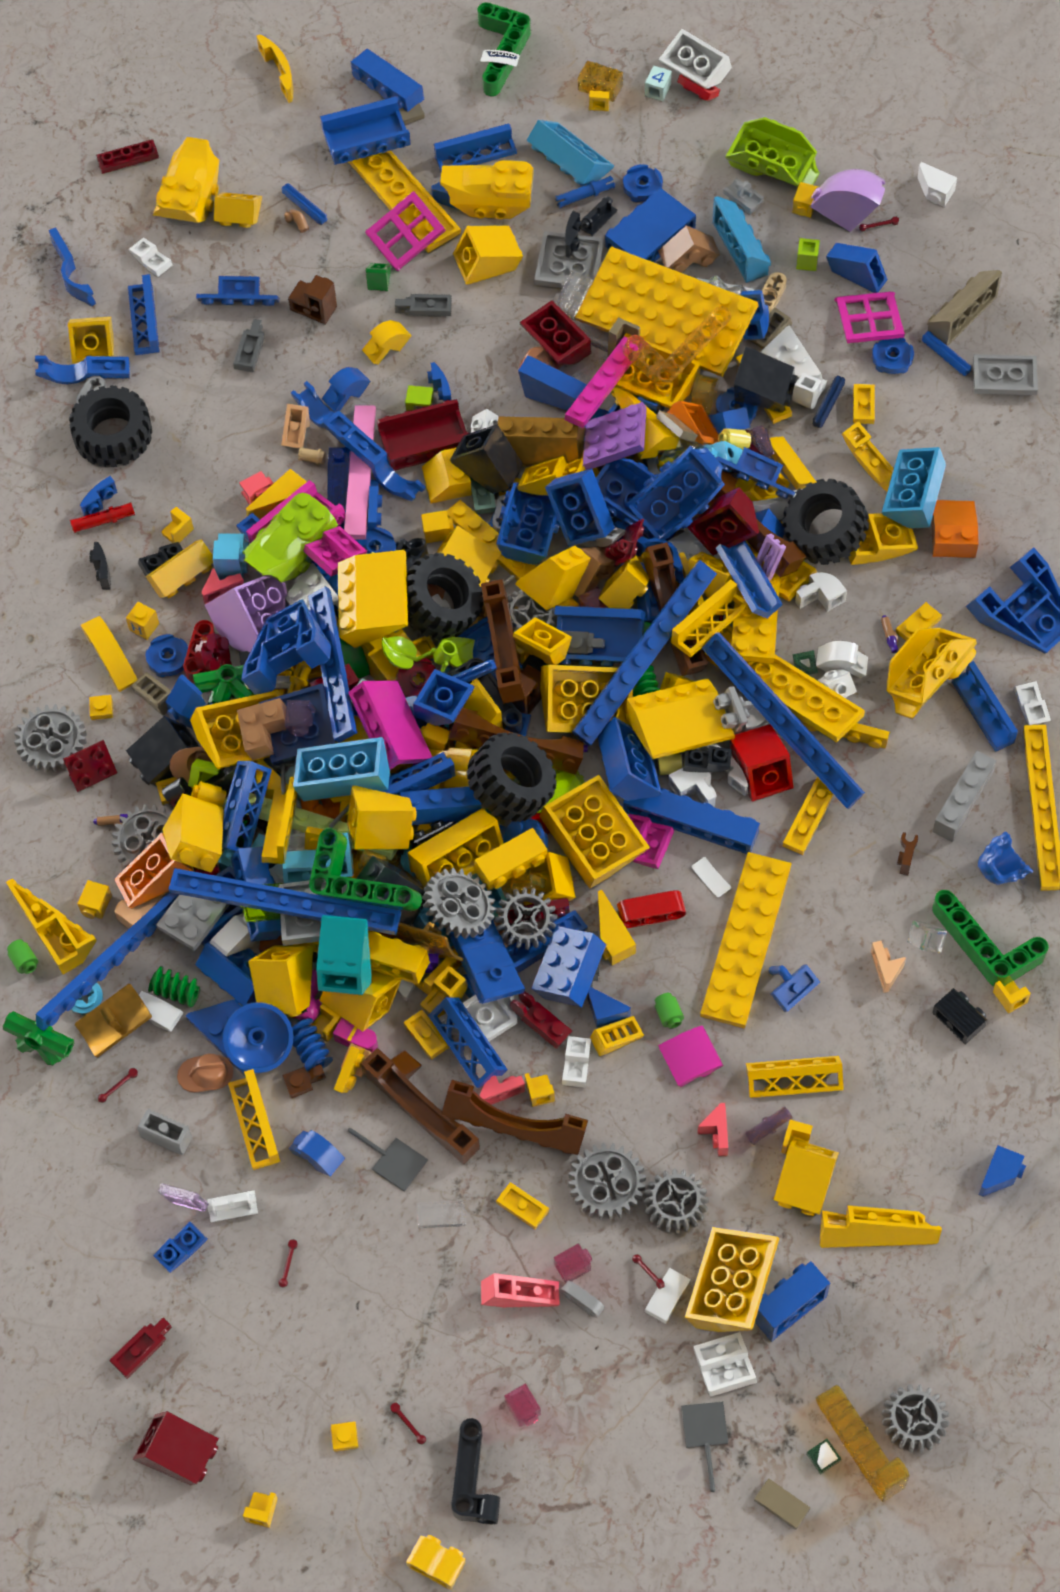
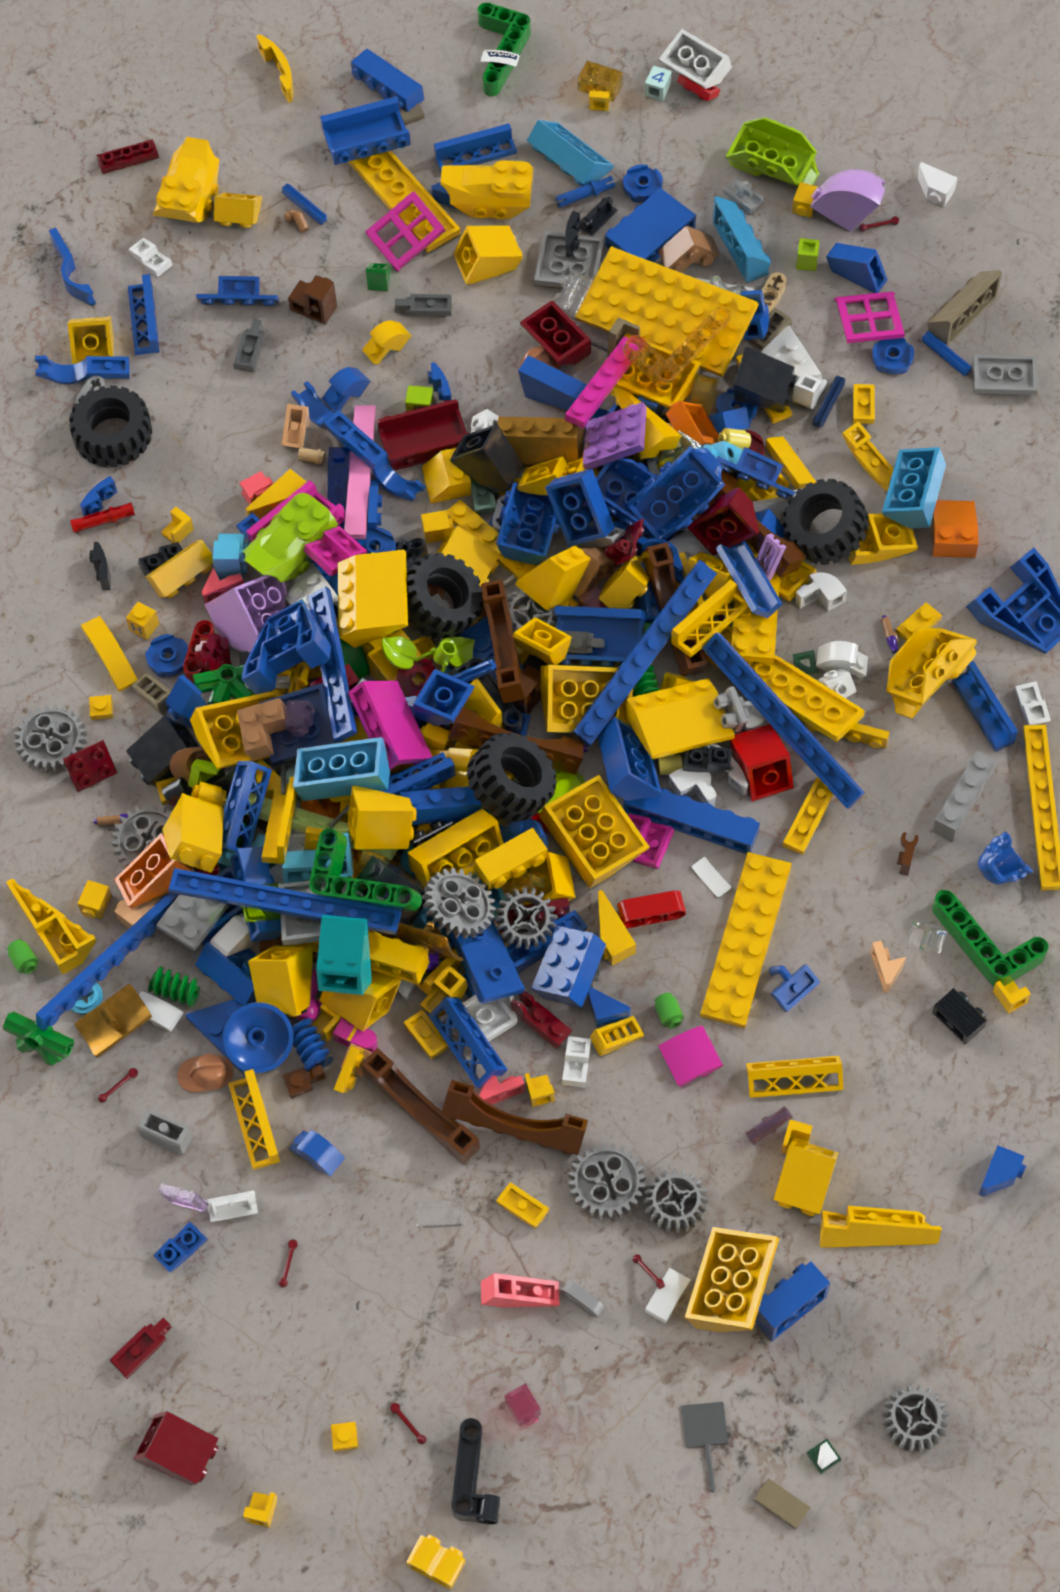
(398, 1163): dark grey piece -> none
(406, 1064): reddish brown slope -> none
(573, 1263): clear pink brick -> none
(676, 426): dark tan tile -> none
(717, 1126): coral slope -> none
(725, 1364): white slope -> none
(761, 440): clear purple cone -> none
(883, 1475): clear yellow beam -> none

